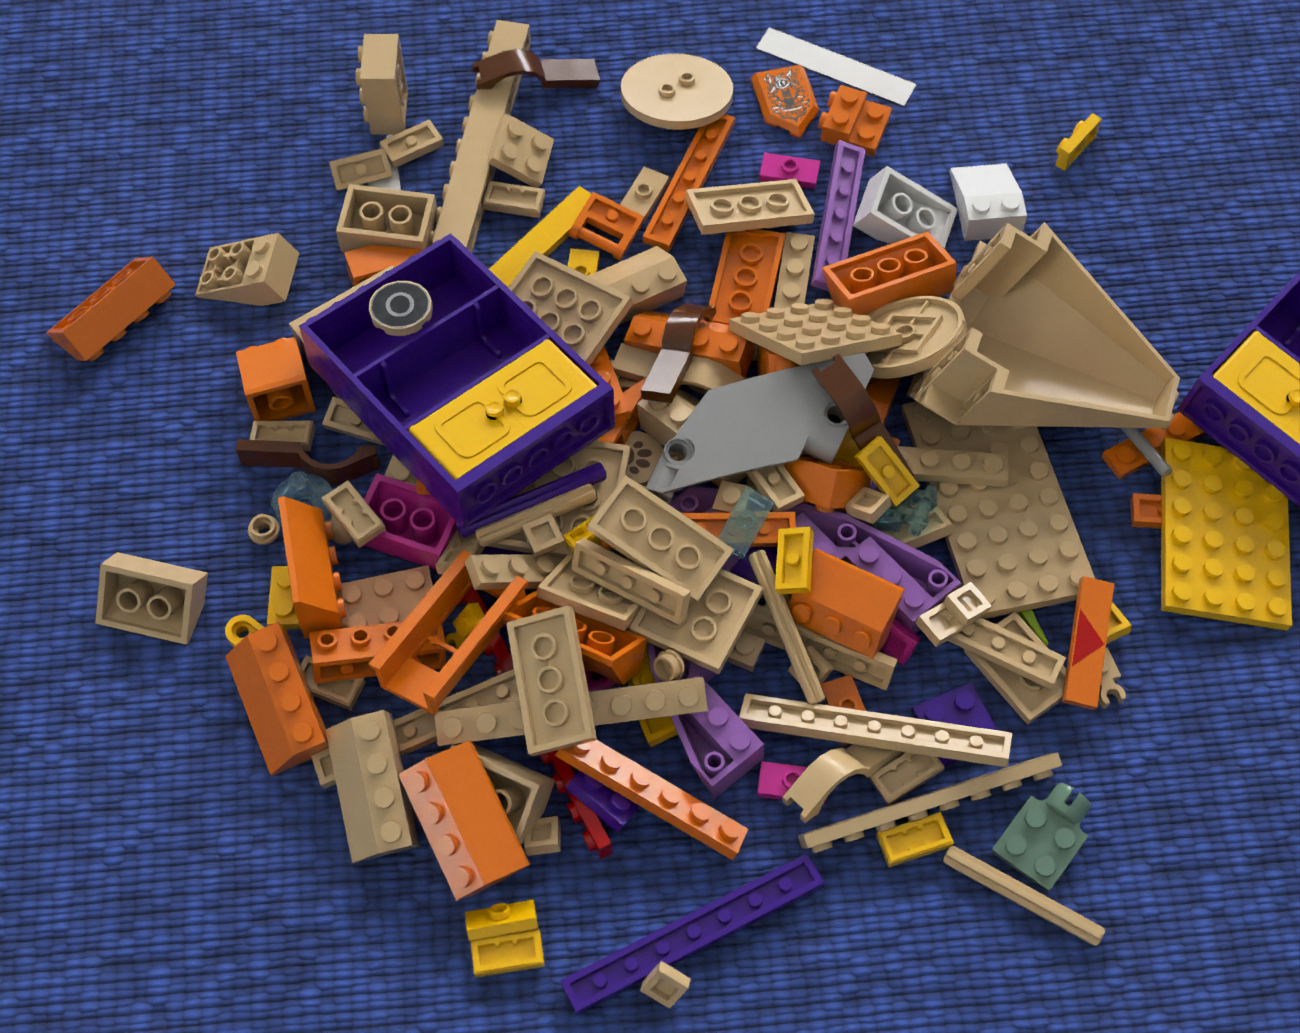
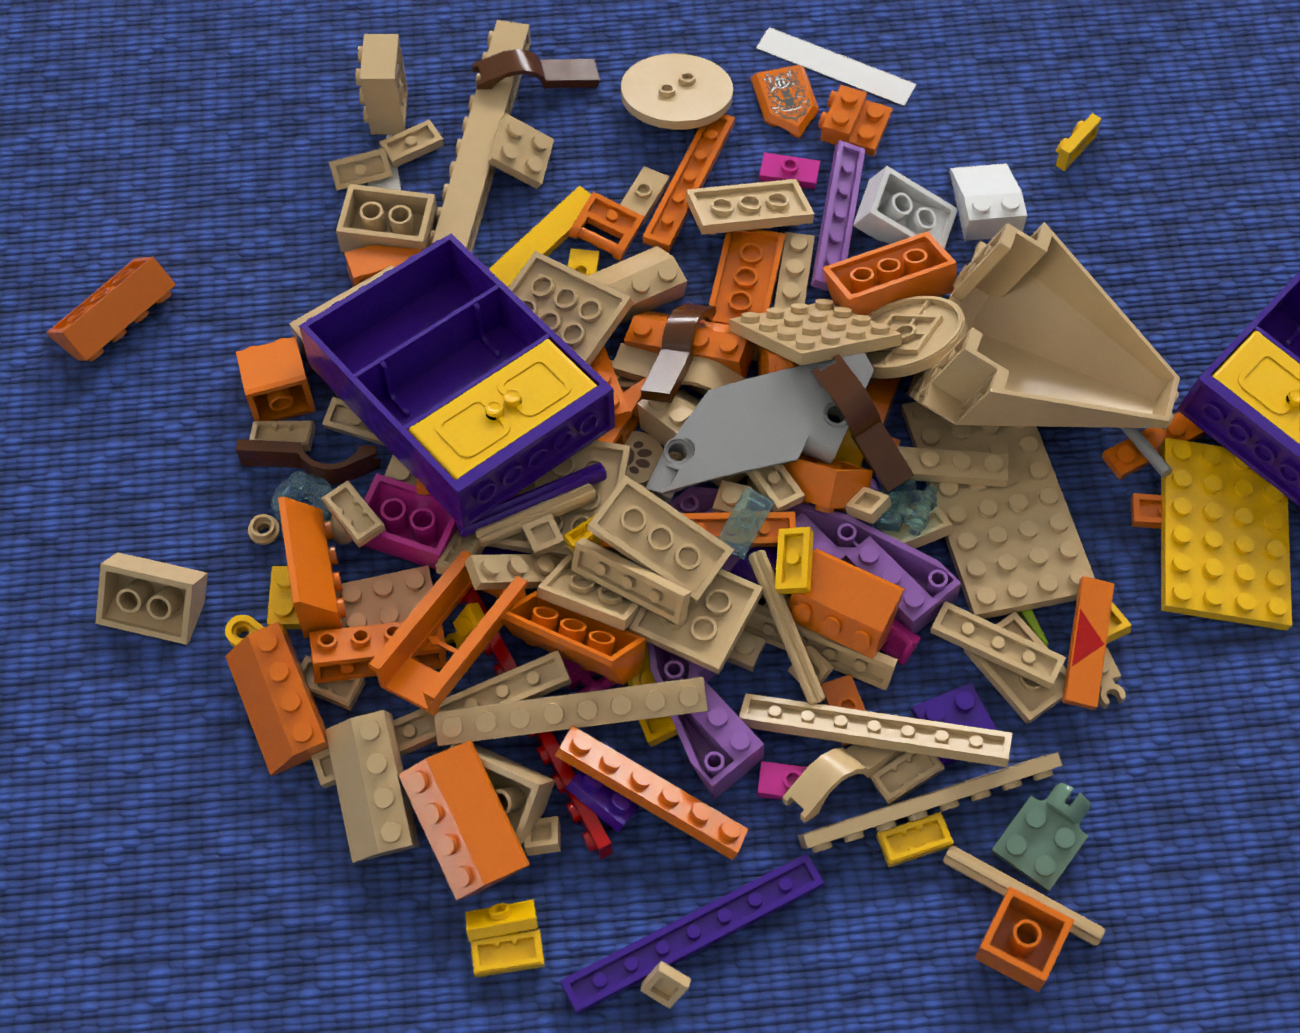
(249, 271): tan slope -> none
(400, 308): tile -> none
(514, 199): tan plate -> none
(551, 681): tan plate -> none
(669, 665): tan plate -> none
(886, 470): yellow plate -> none
(954, 614): tan slope -> none
(1024, 939): none -> orange brick

